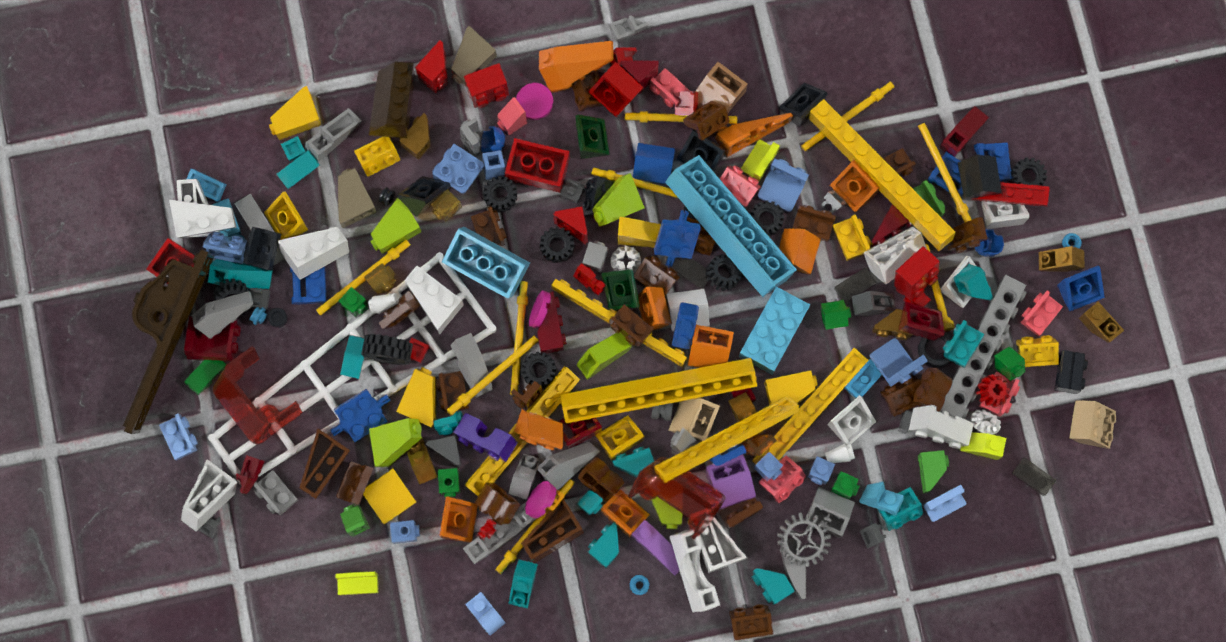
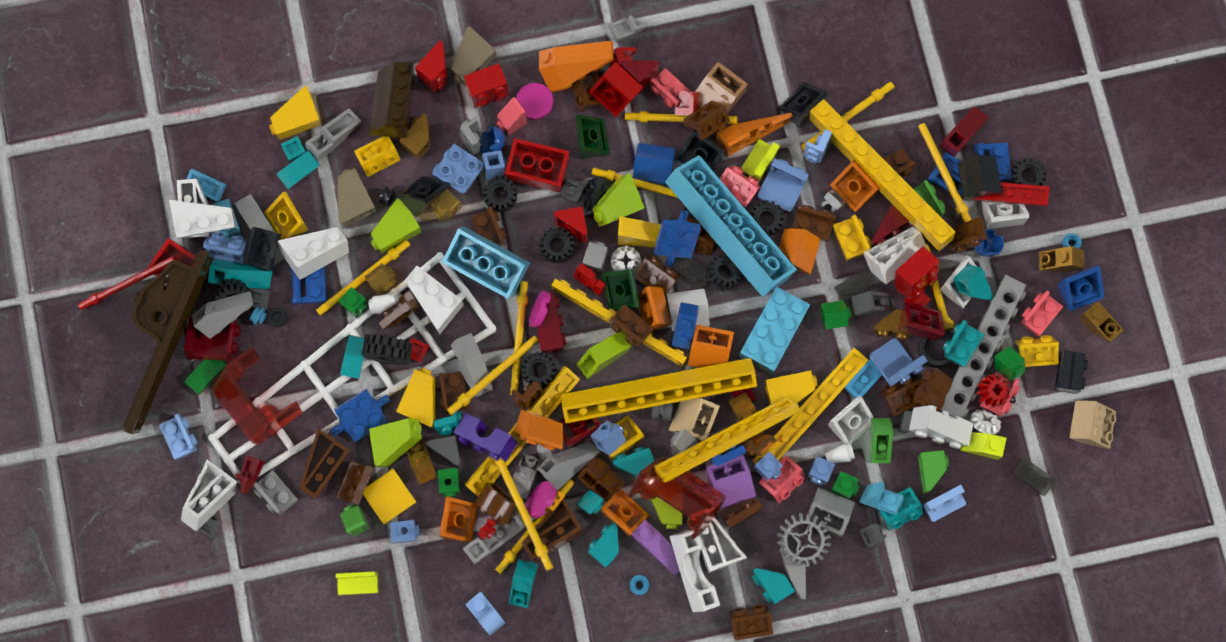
(97, 298): none -> red bar
(541, 550): none -> yellow bar
(608, 437): none -> medium blue brick
(816, 152): none -> light blue bracket
(881, 440): none -> bright green slope

